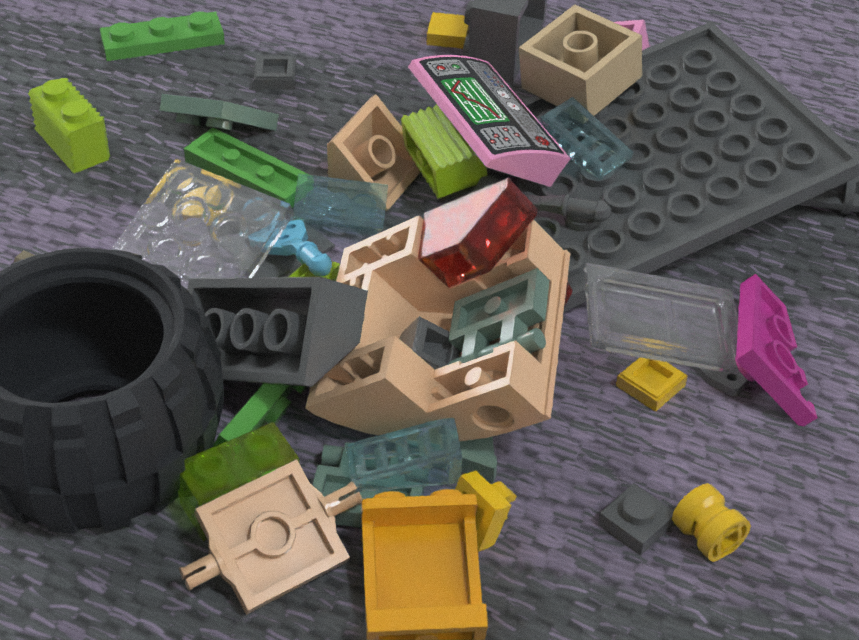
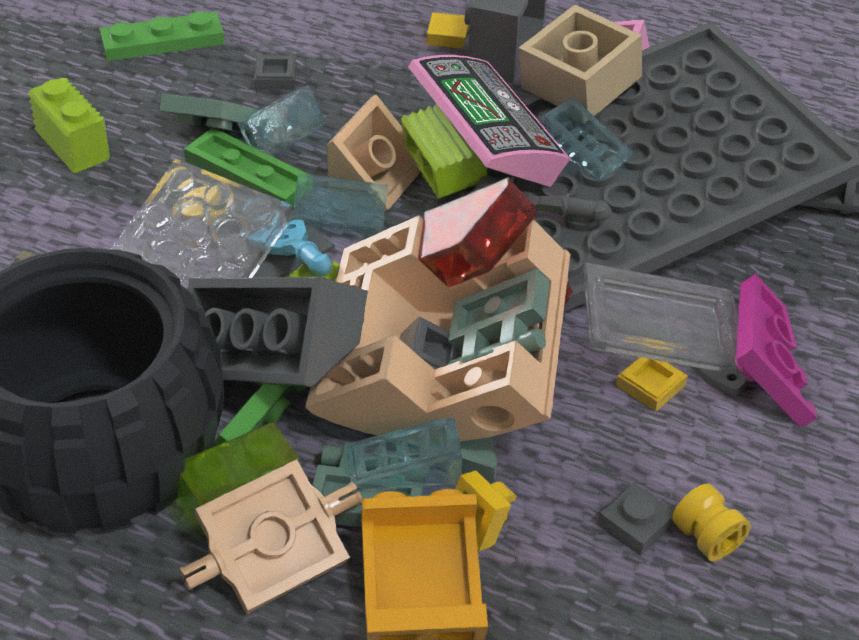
(283, 122): none -> clear light blue plate

